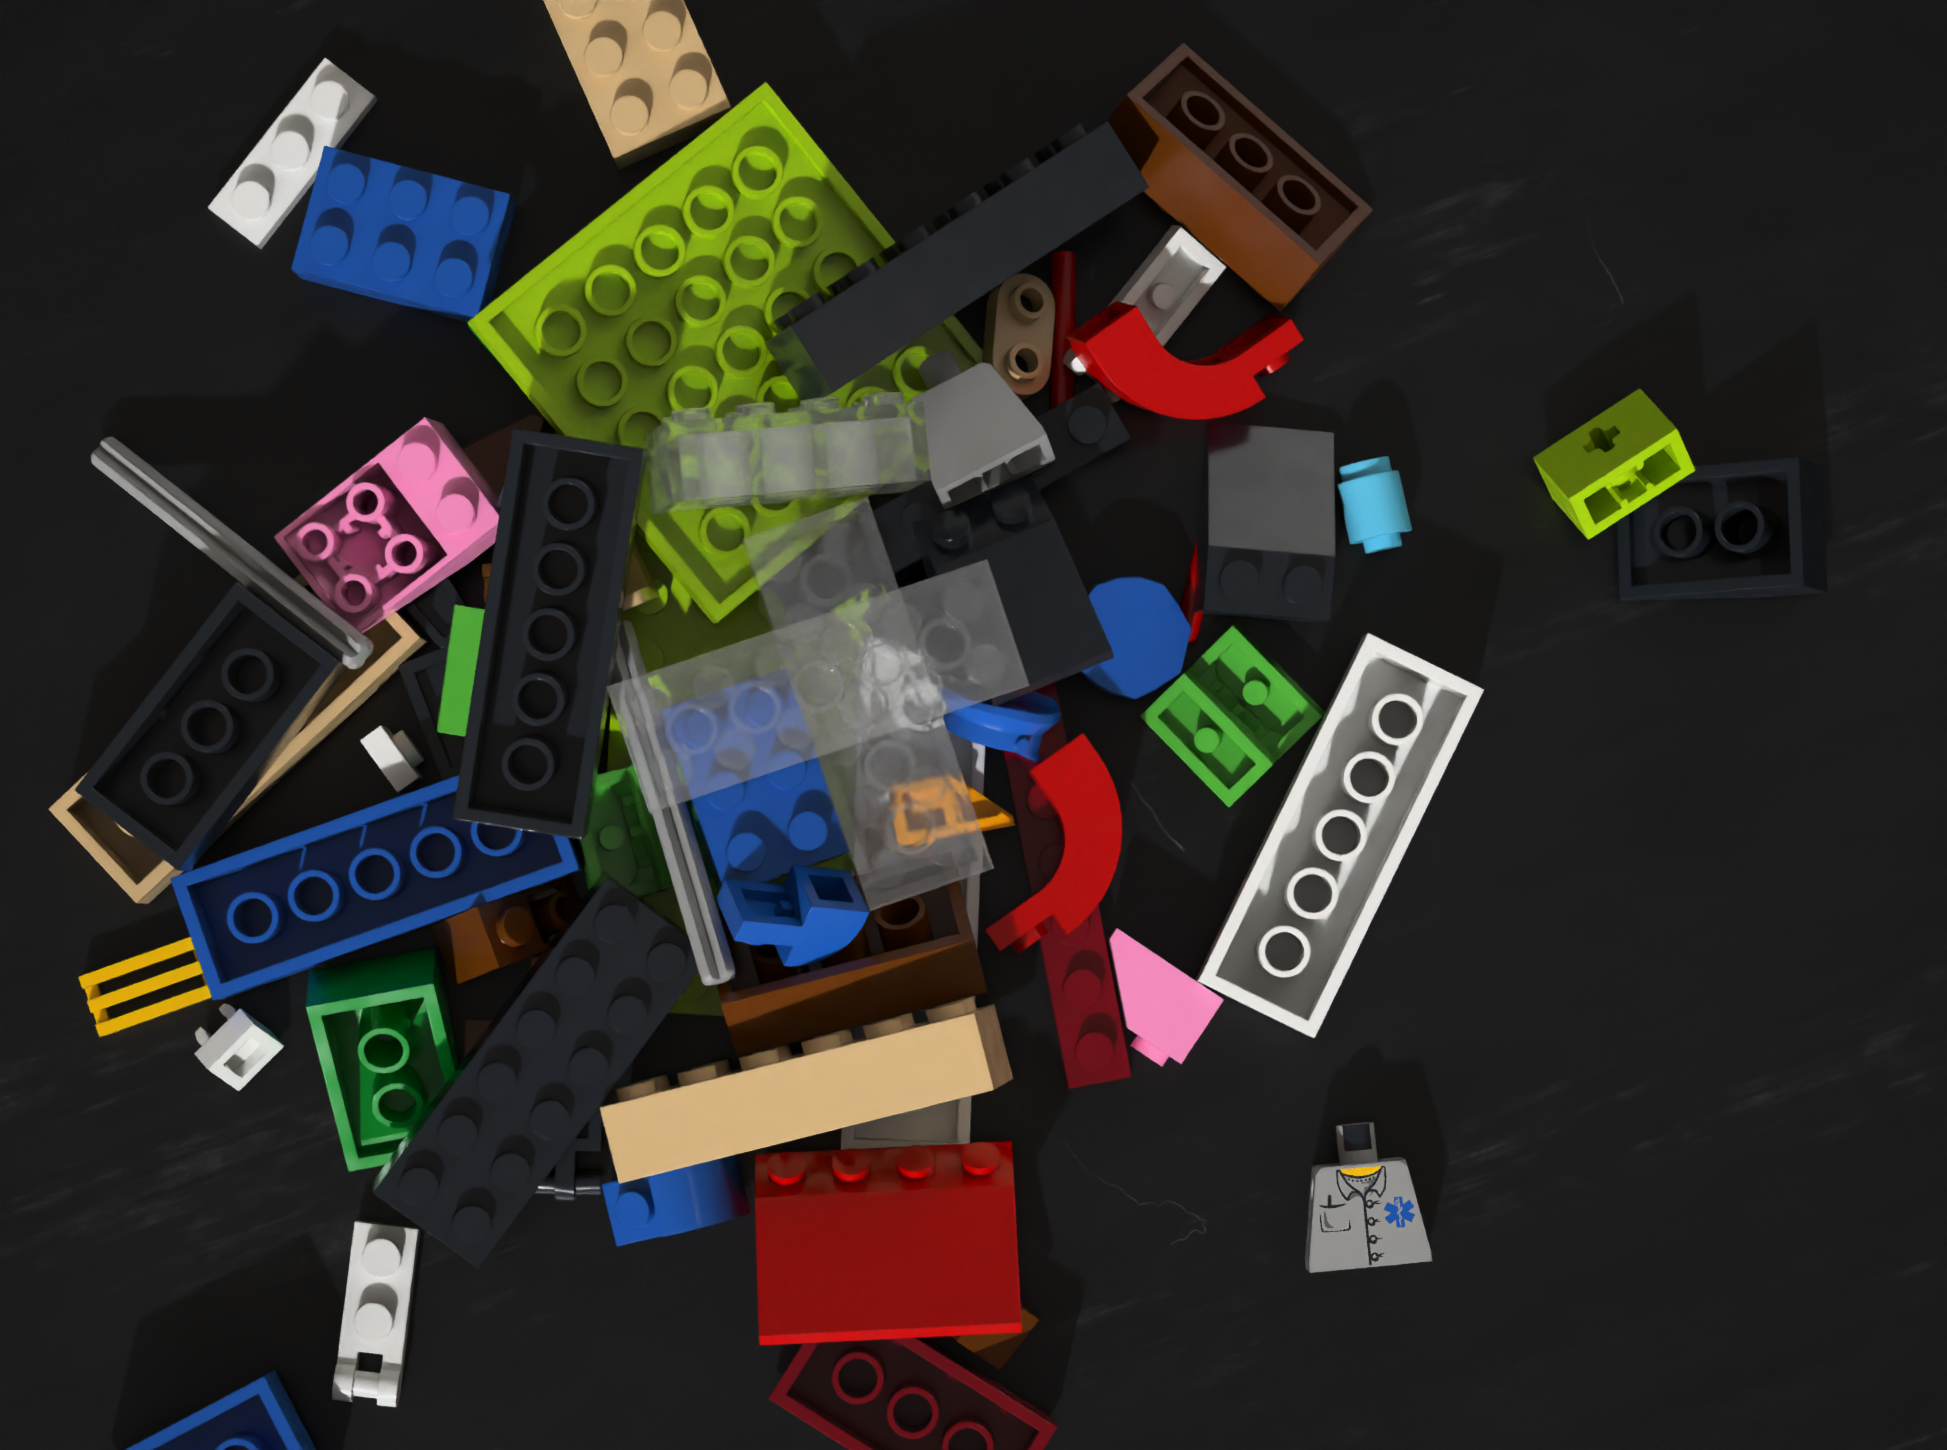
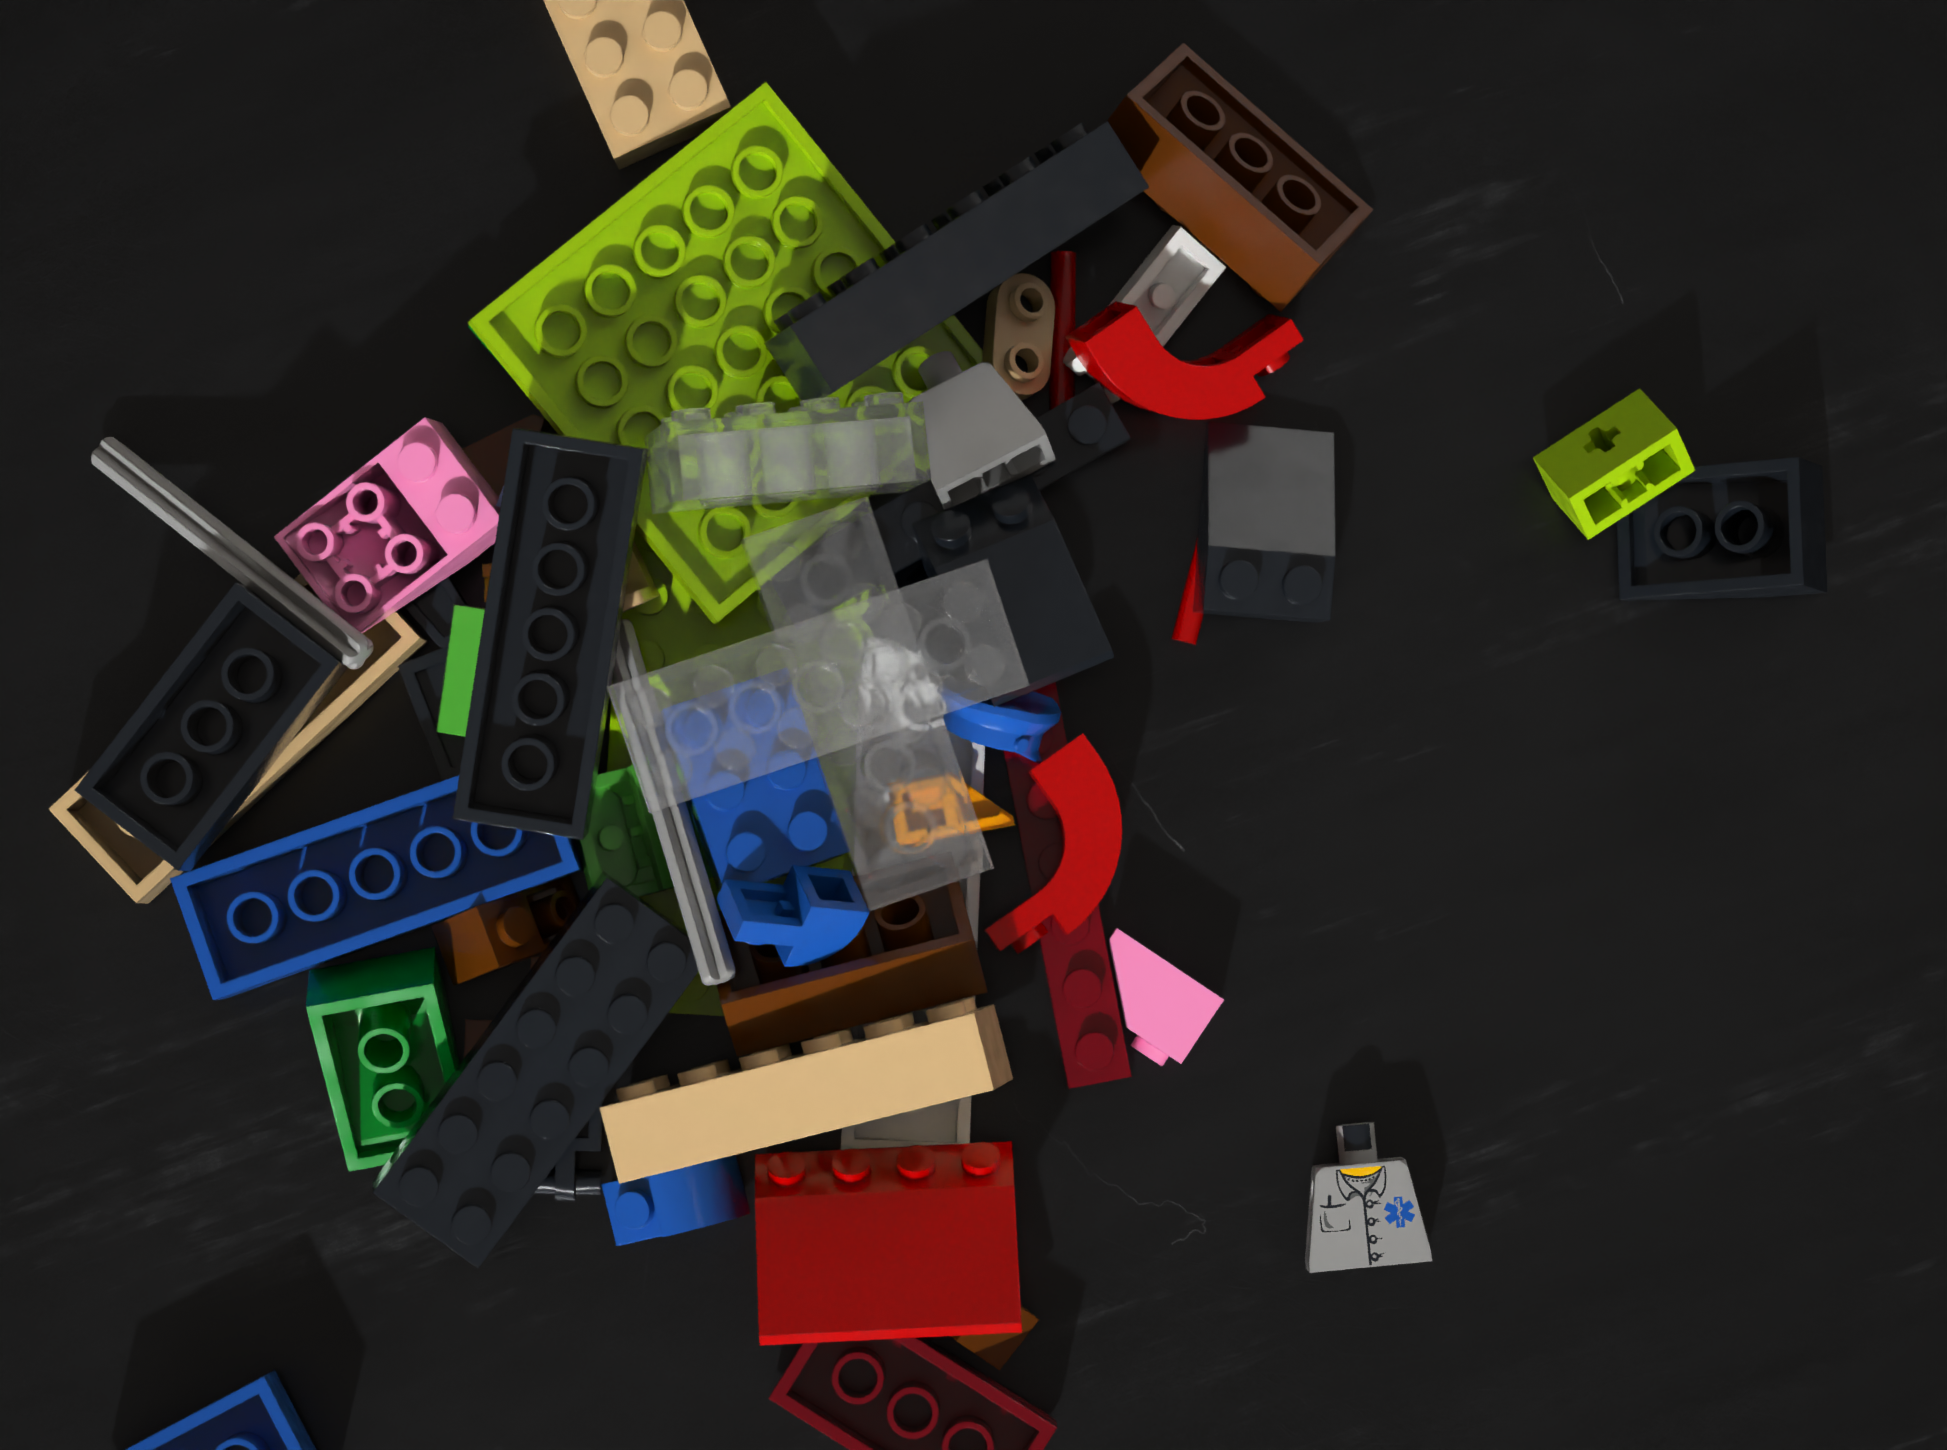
(99, 1003): yellow tile -> none
(237, 1047): white tile -> none
(290, 153): white plate -> none
(376, 1311): white plate -> none
(395, 757): white plate -> none
(403, 235): blue brick -> none
(1145, 635): blue hat -> none
(1232, 714): bright green slope -> none
(1339, 835): white brick -> none
(1373, 504): medium azure brick -> none

